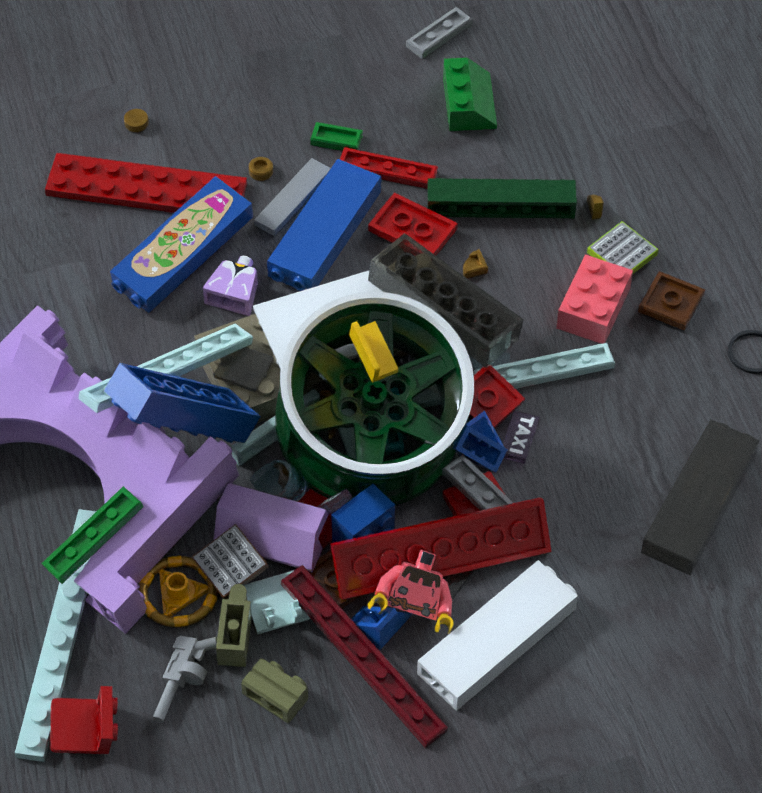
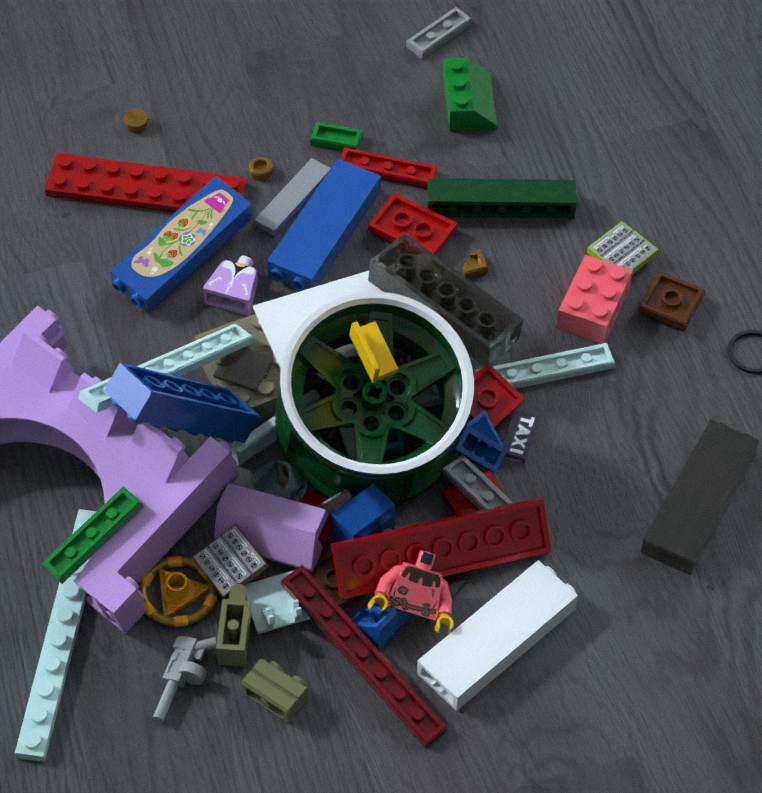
(84, 724): red bracket -> none
(595, 206): pearl gold tile -> none

